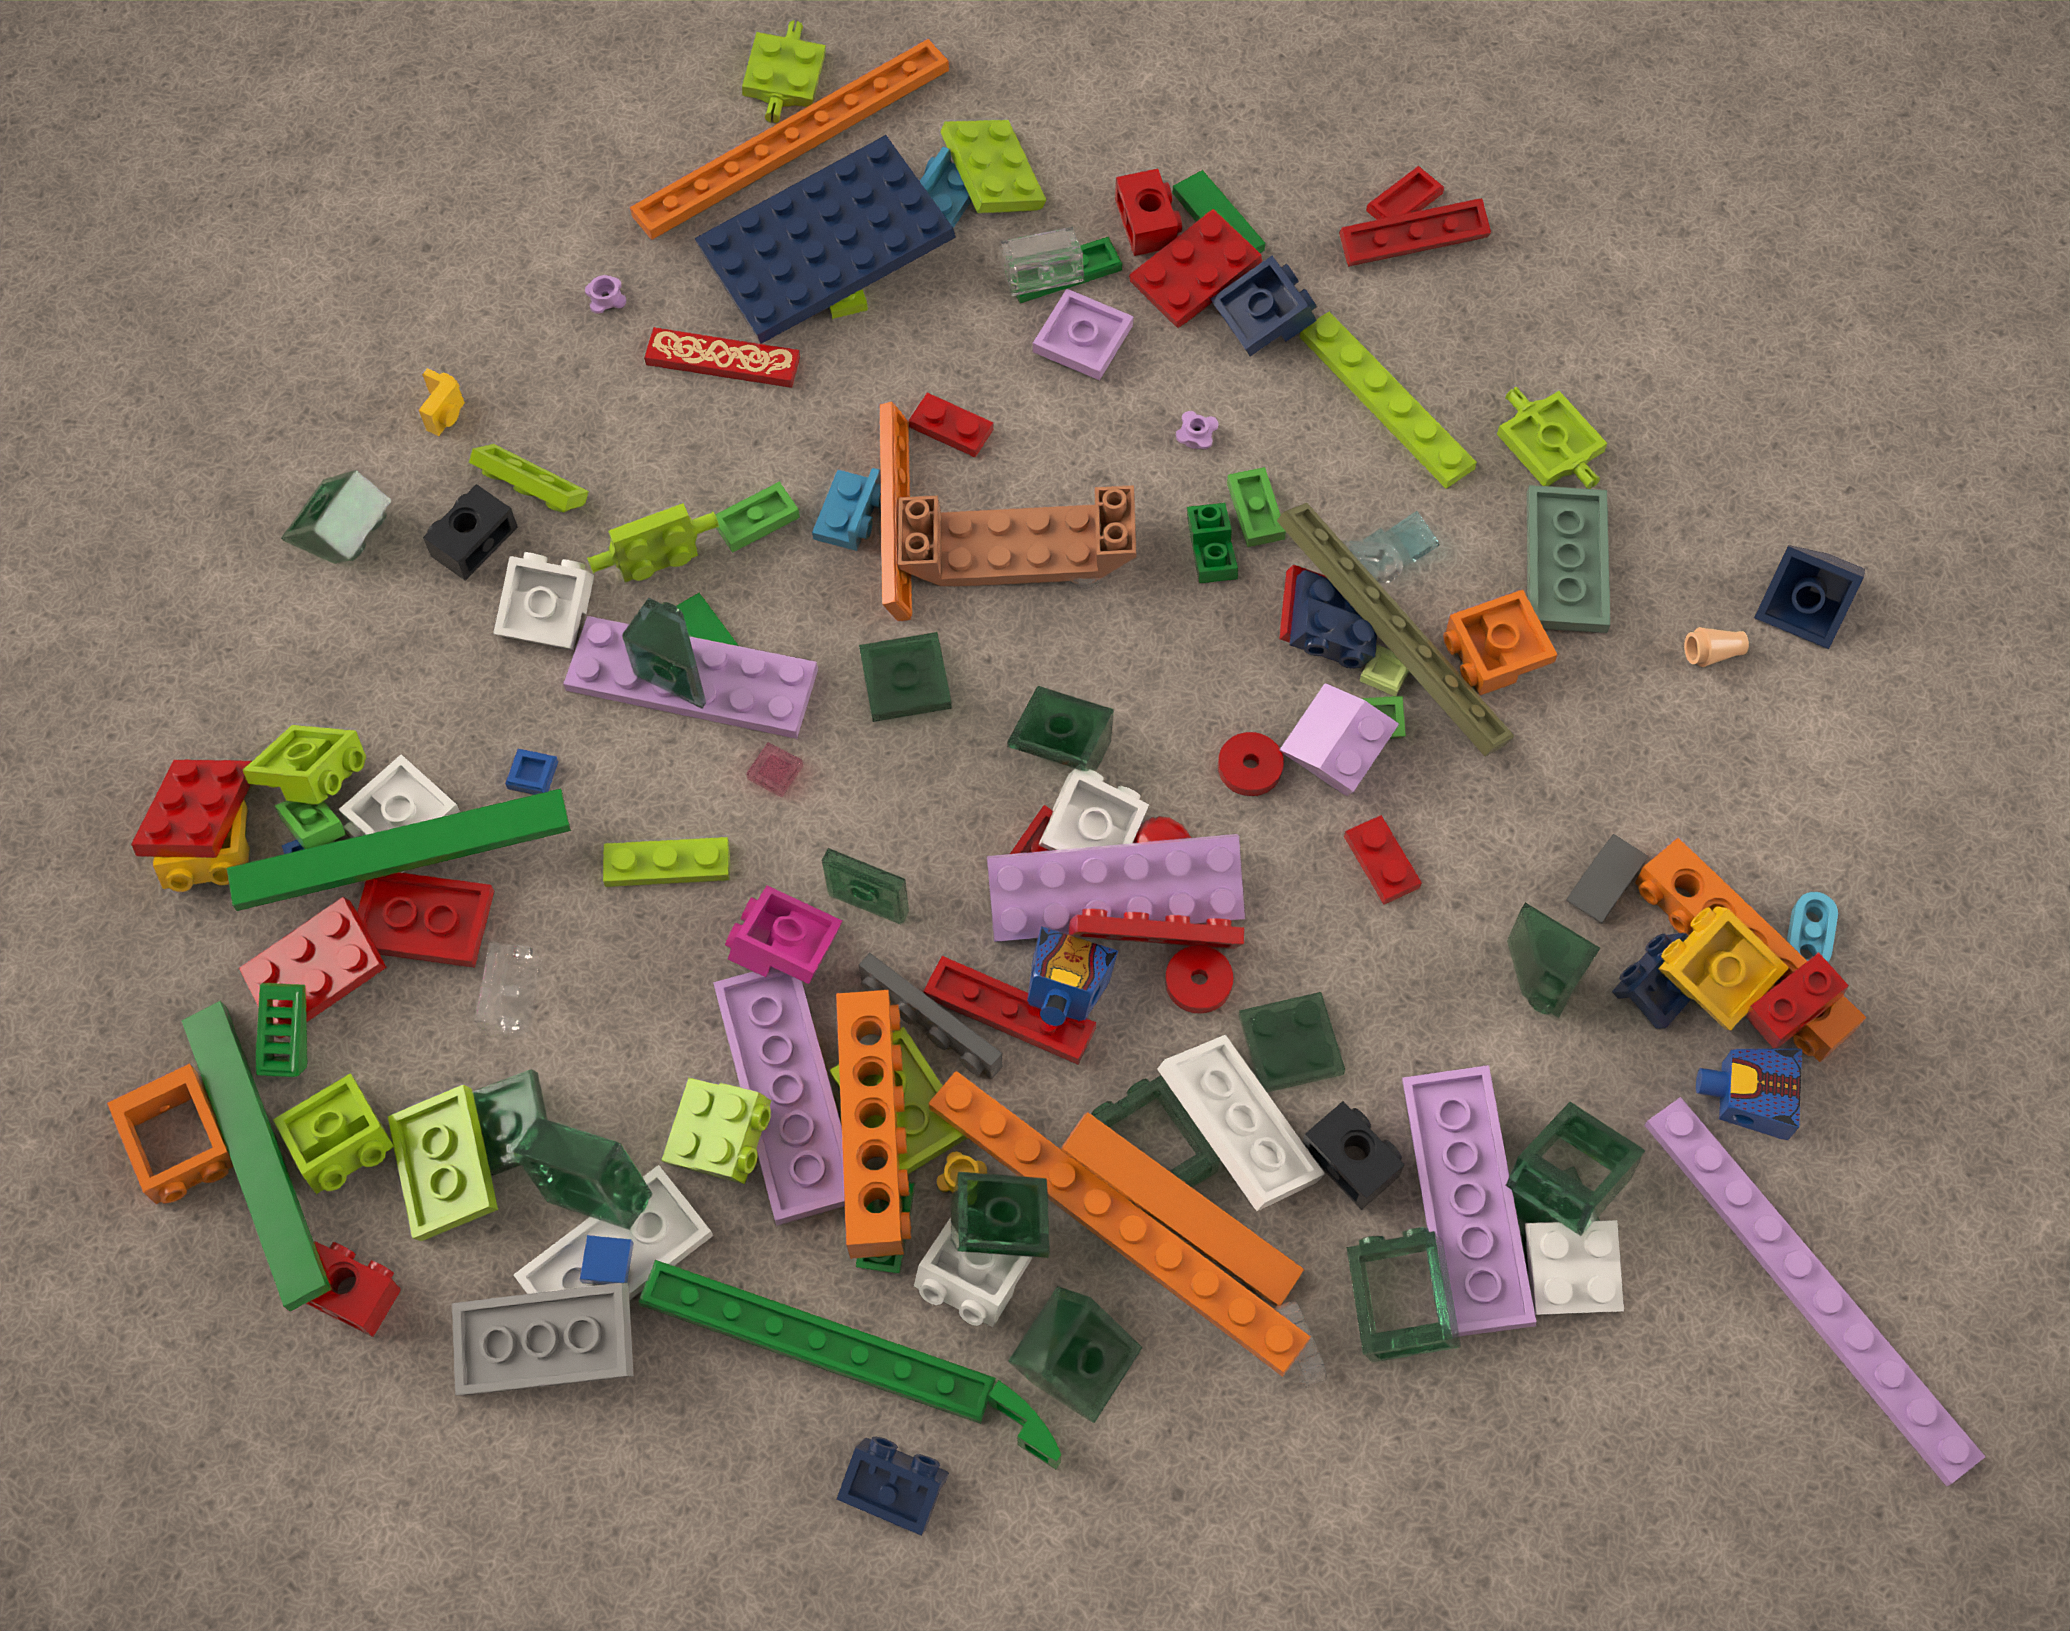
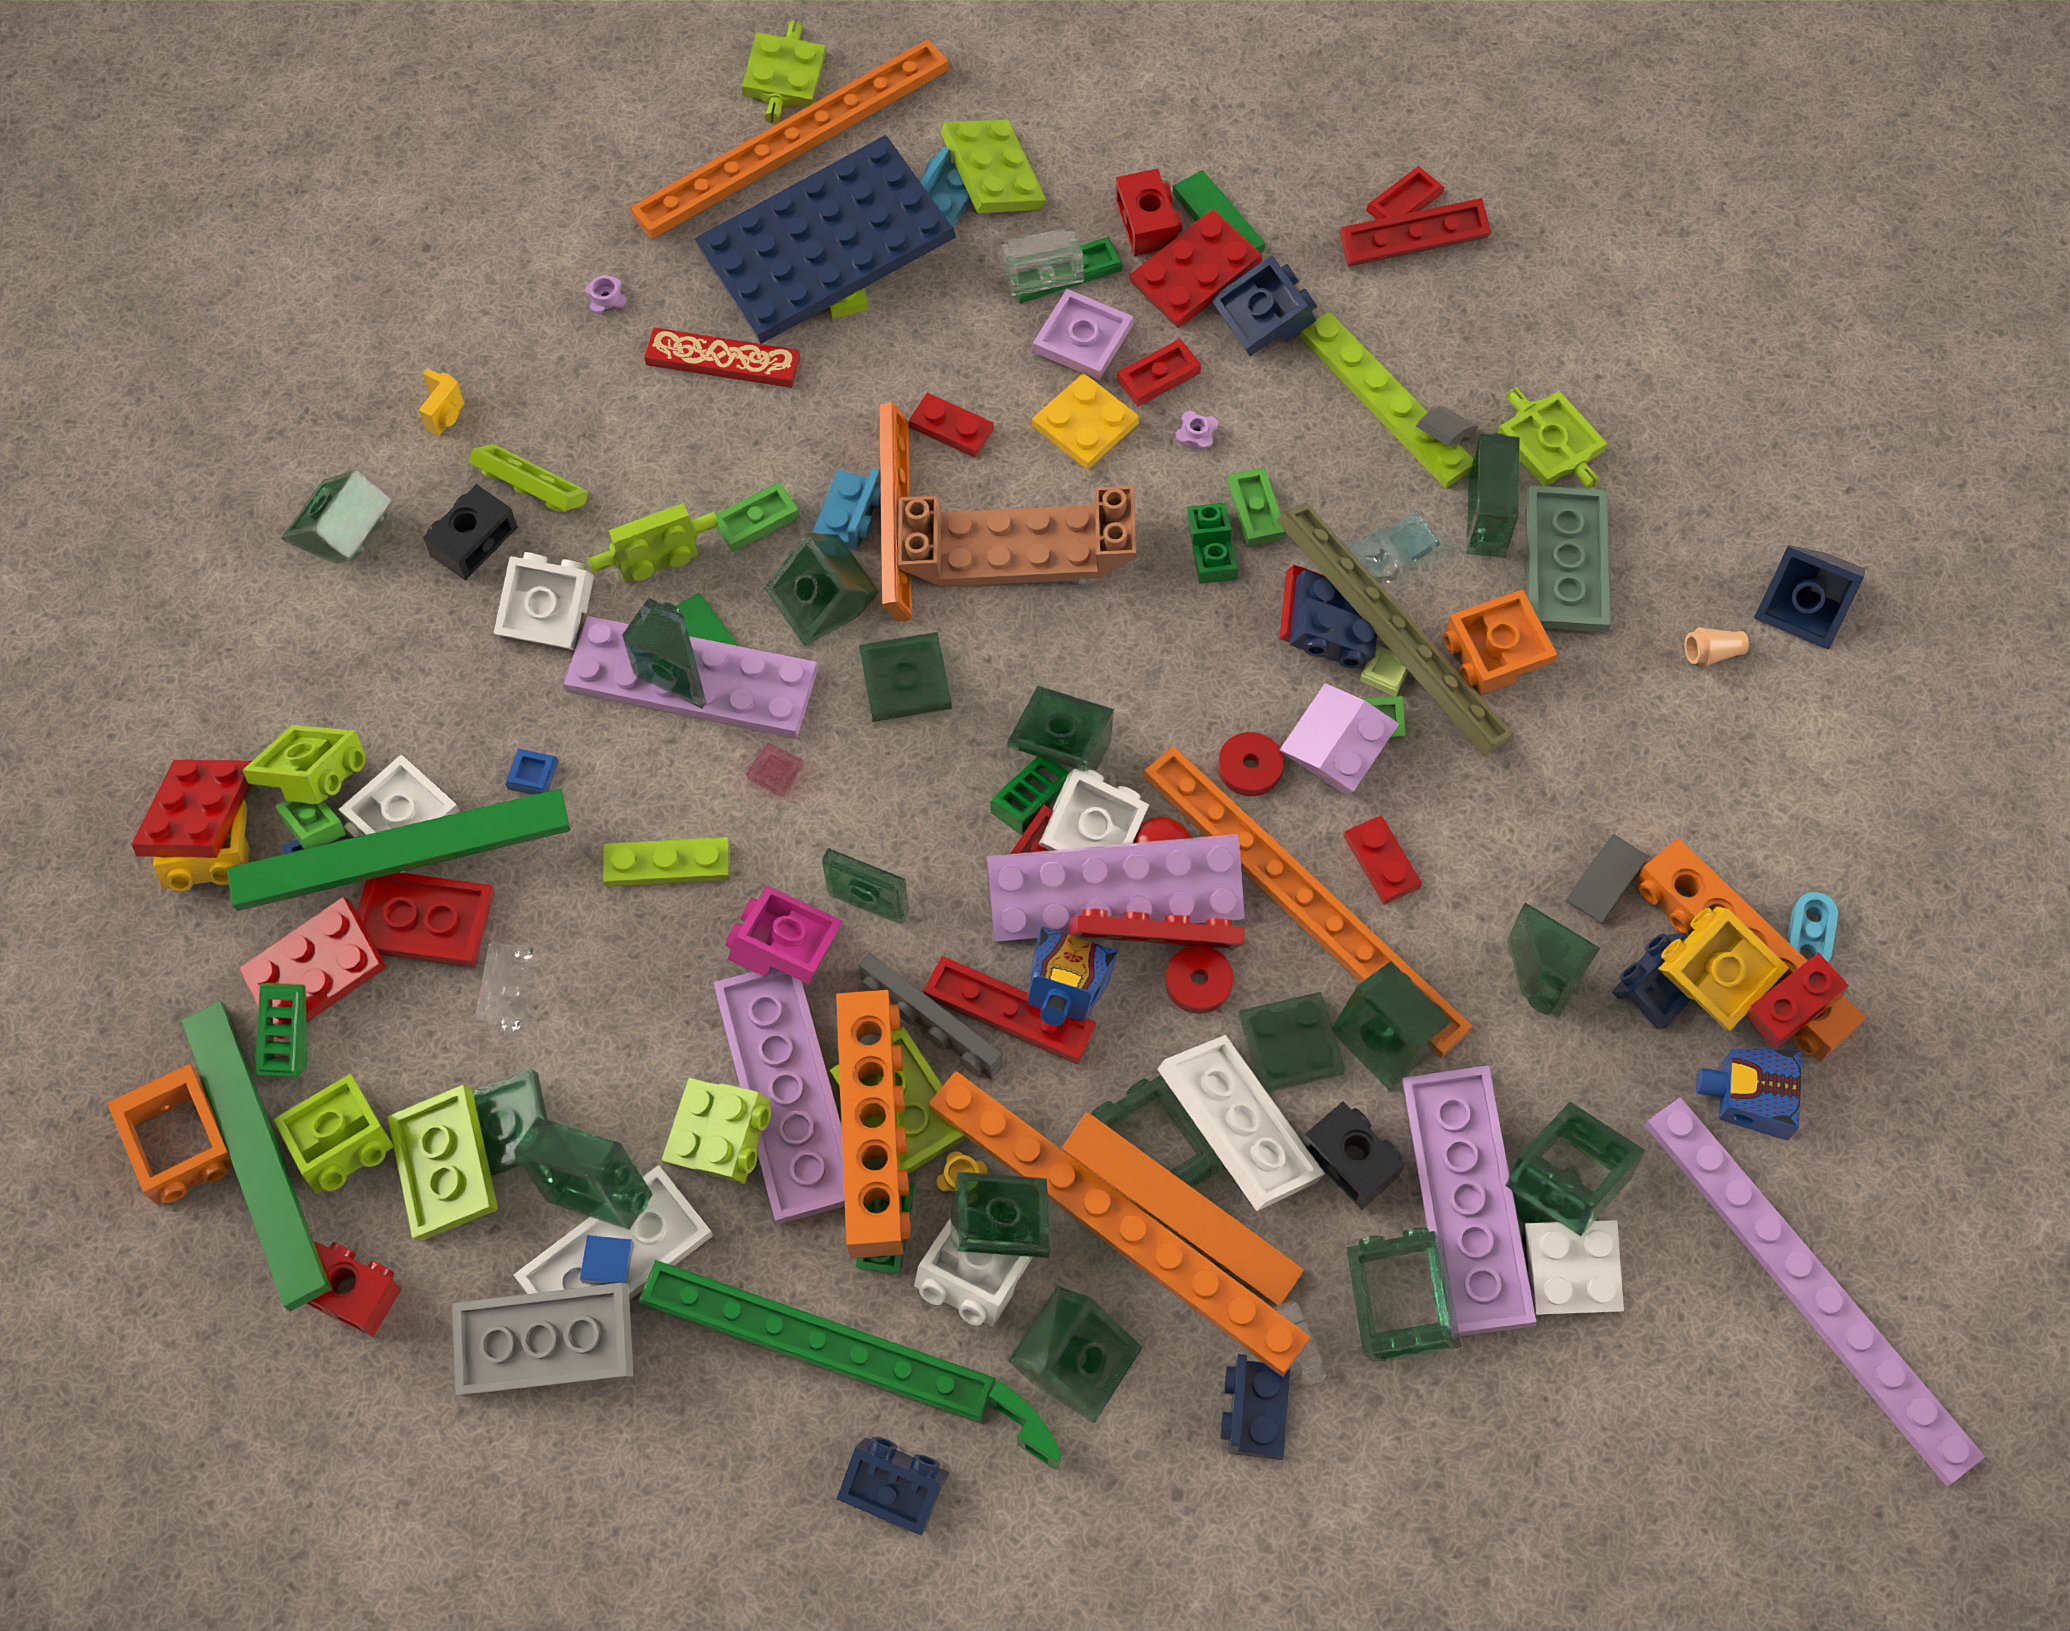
(820, 587): none -> clear green slope
(1013, 816): none -> green slope
(1085, 421): none -> yellow plate
(1159, 372): none -> red plate
(1257, 1411): none -> dark blue bracket
(1288, 881): none -> orange plate
(1390, 1025): none -> clear green slope
(1446, 426): none -> dark grey slope
(1493, 495): none -> clear green window

